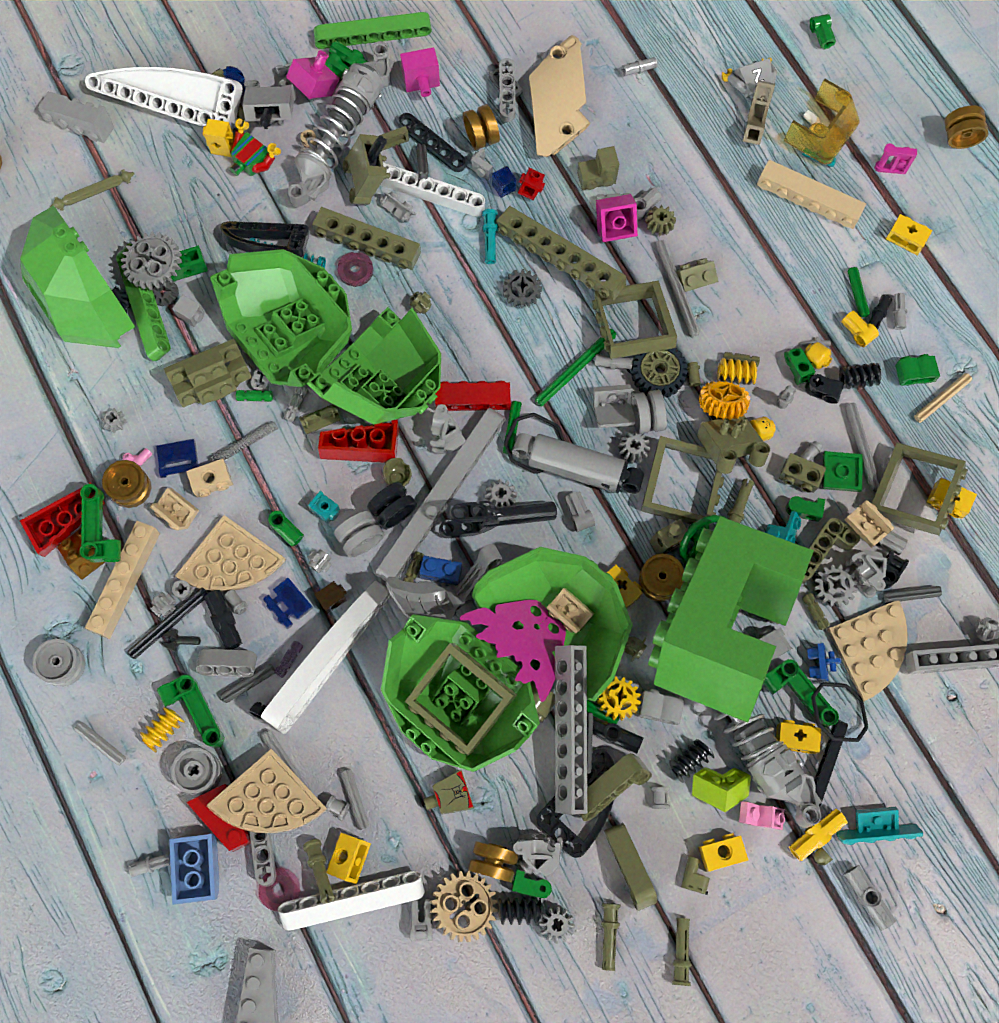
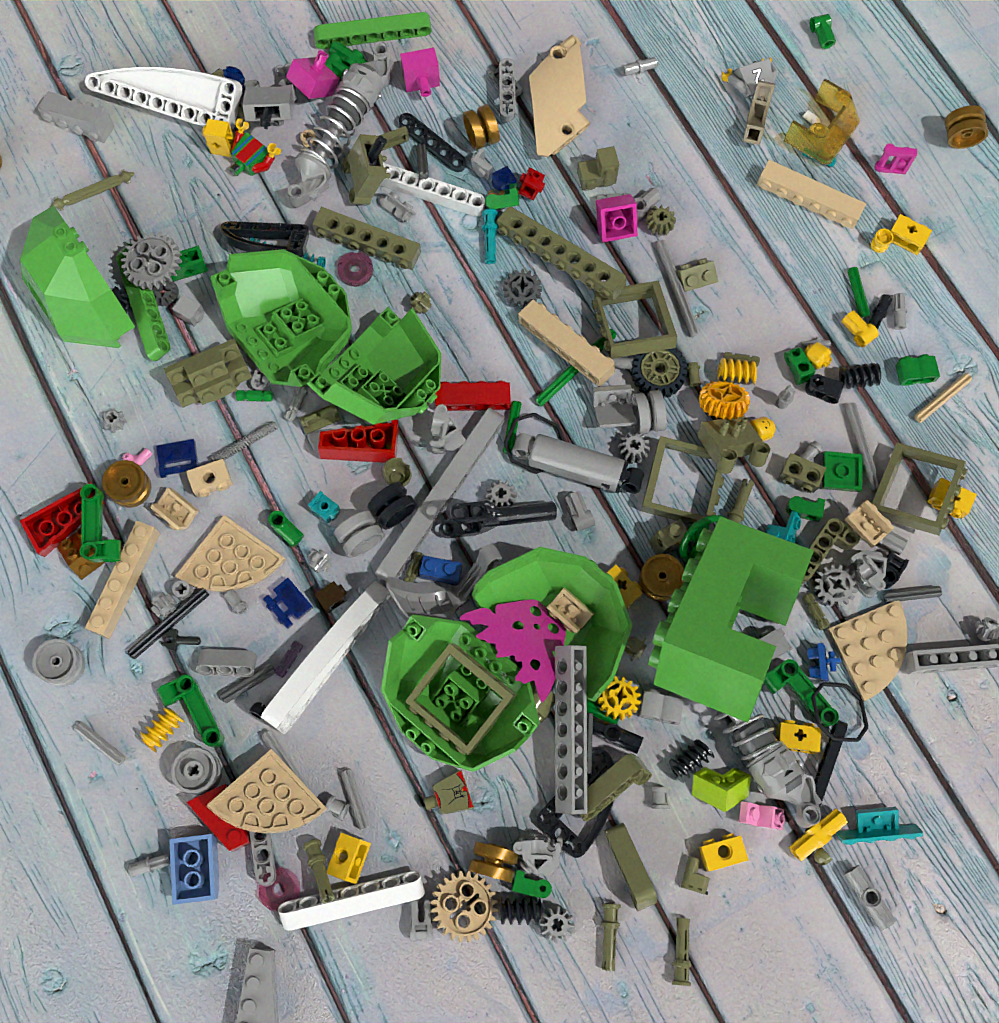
(223, 620): black piece -> none
(503, 198): none -> green leg
(567, 343): none -> tan brick
(882, 240): none -> yellow wheel

